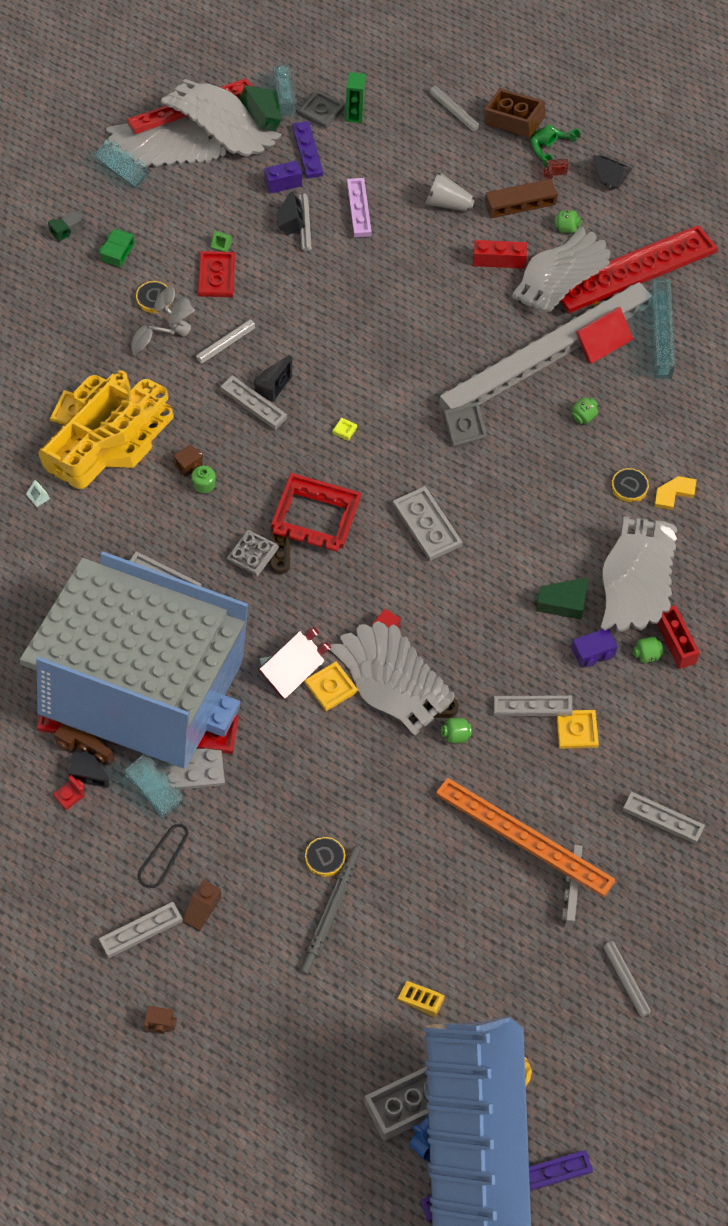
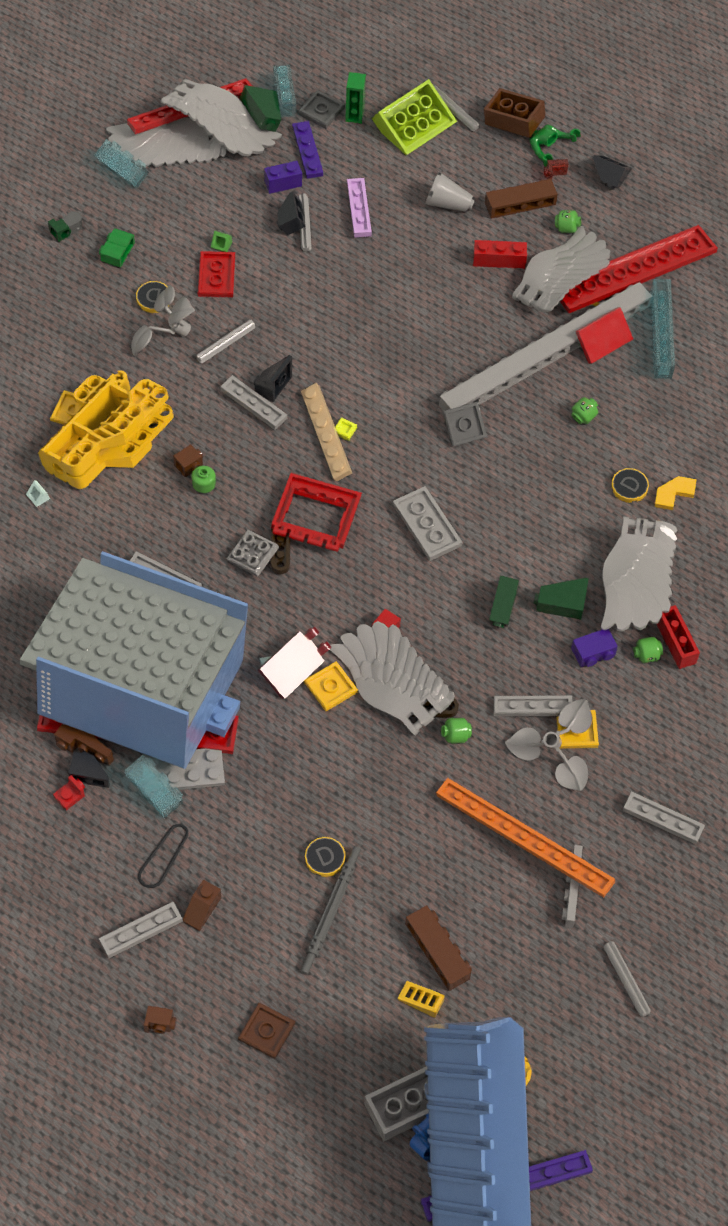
(266, 1030): none -> reddish brown tile
(326, 432): none -> tan plate
(414, 118): none -> lime slope
(438, 948): none -> reddish brown brick
(504, 601): none -> dark green slope
(526, 744): none -> light grey plant

